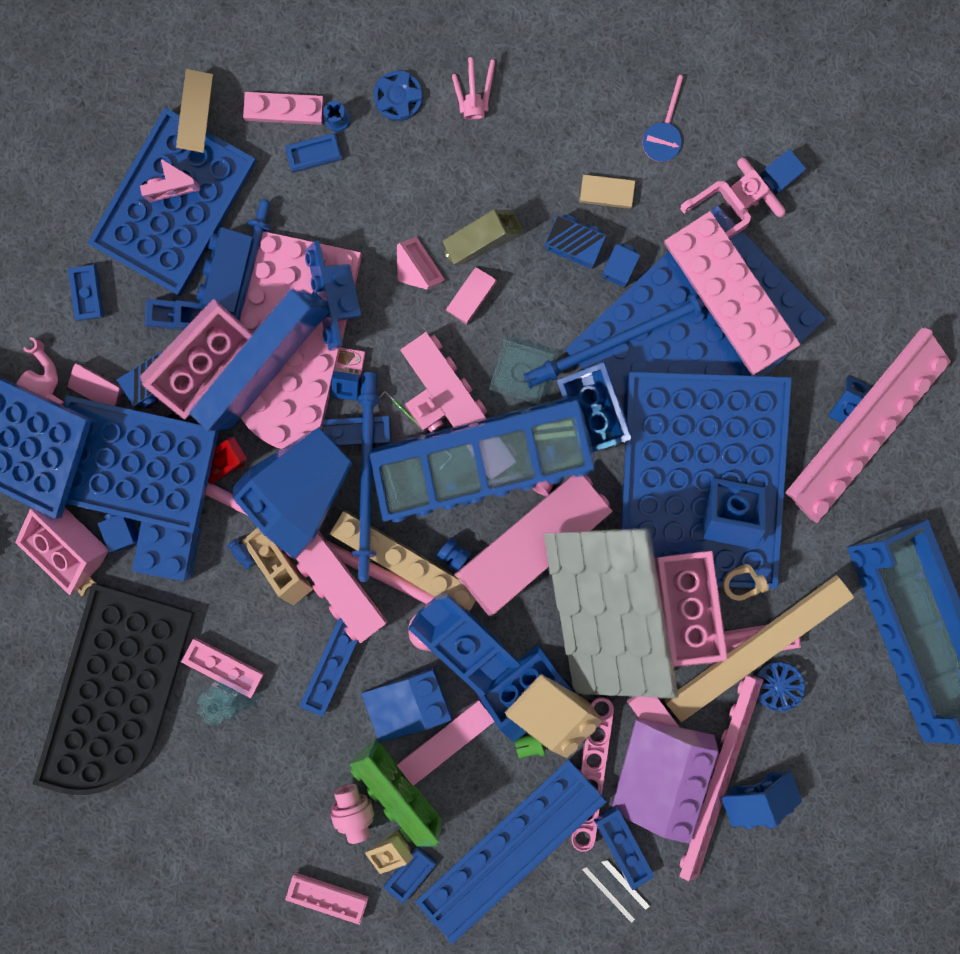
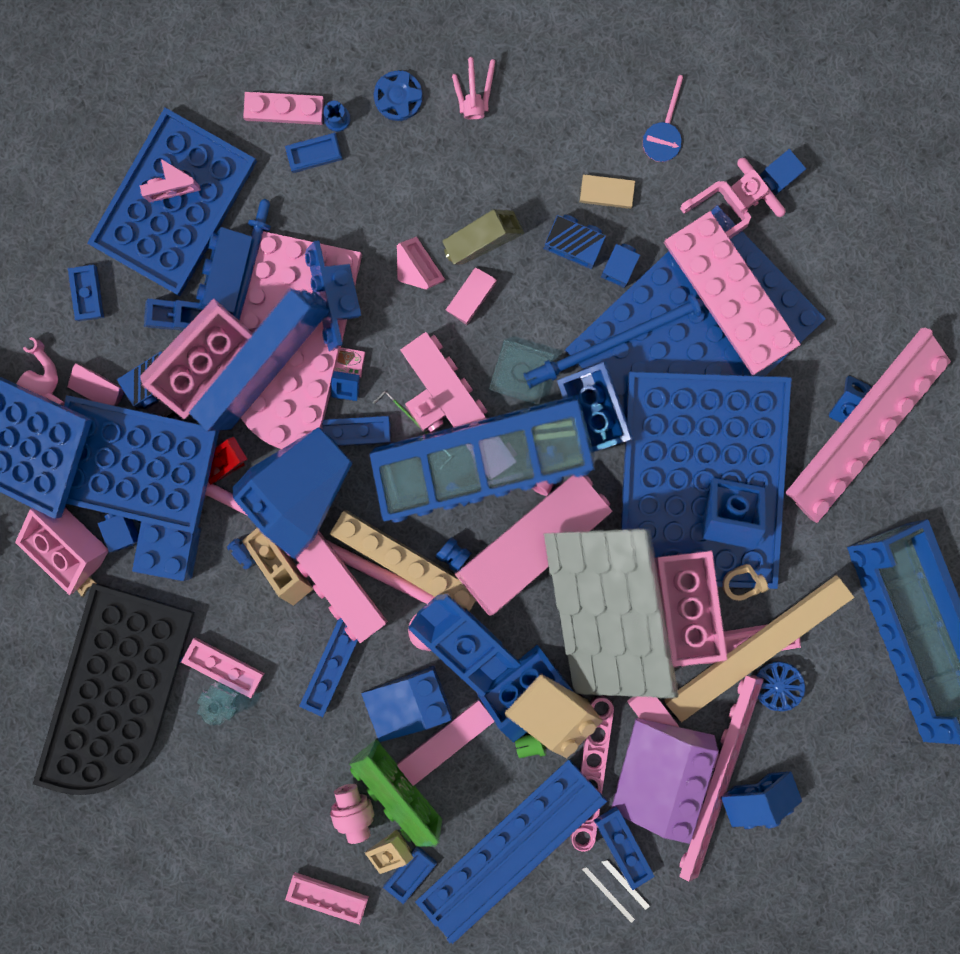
(194, 110): tan slope -> none
(368, 401): blue bar -> none

